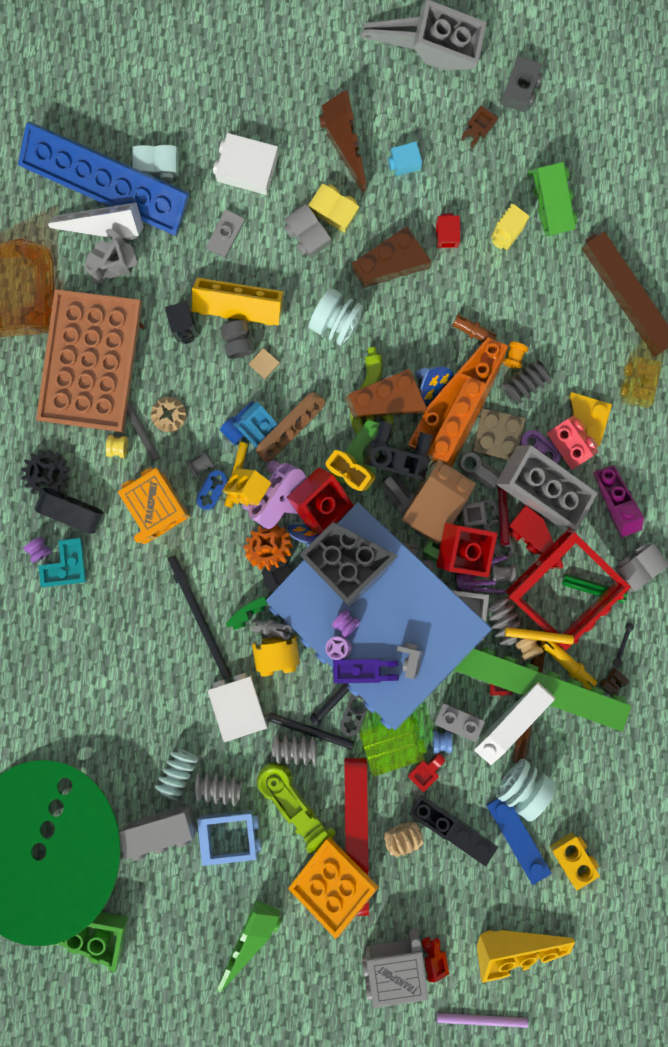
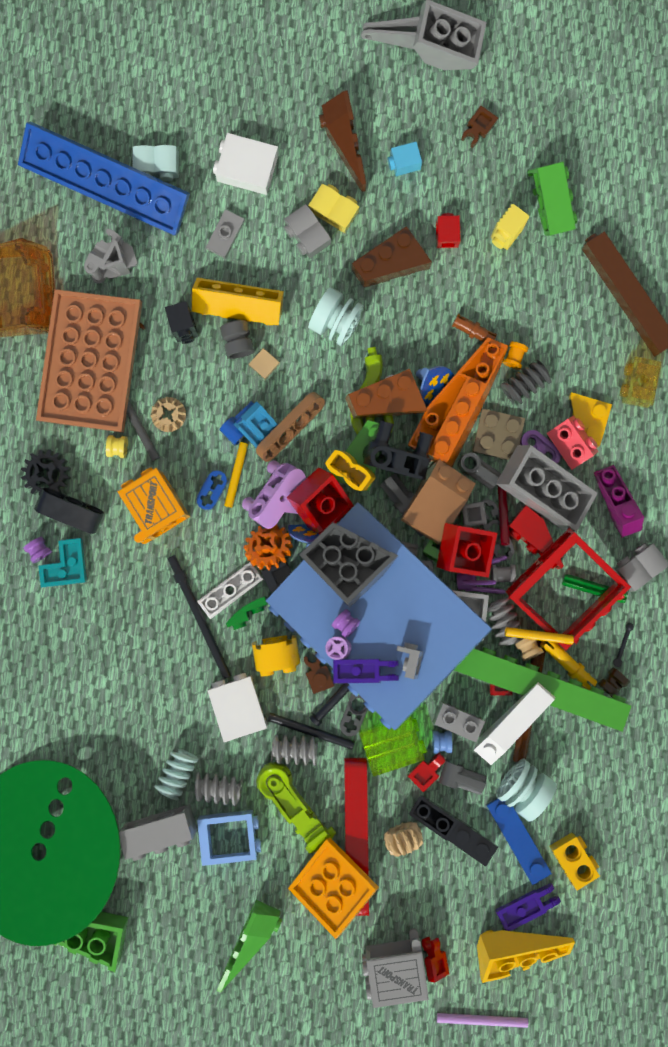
(121, 218): white slope -> none
(199, 463): dark grey bush -> none
(219, 599): none -> white tile
(246, 487): yellow brick -> none
(271, 628): light grey pin -> none
(319, 677): none -> reddish brown plate
(458, 776): none -> dark grey piece
(524, 72): dark grey brick -> none
(526, 908): none -> dark purple hinge

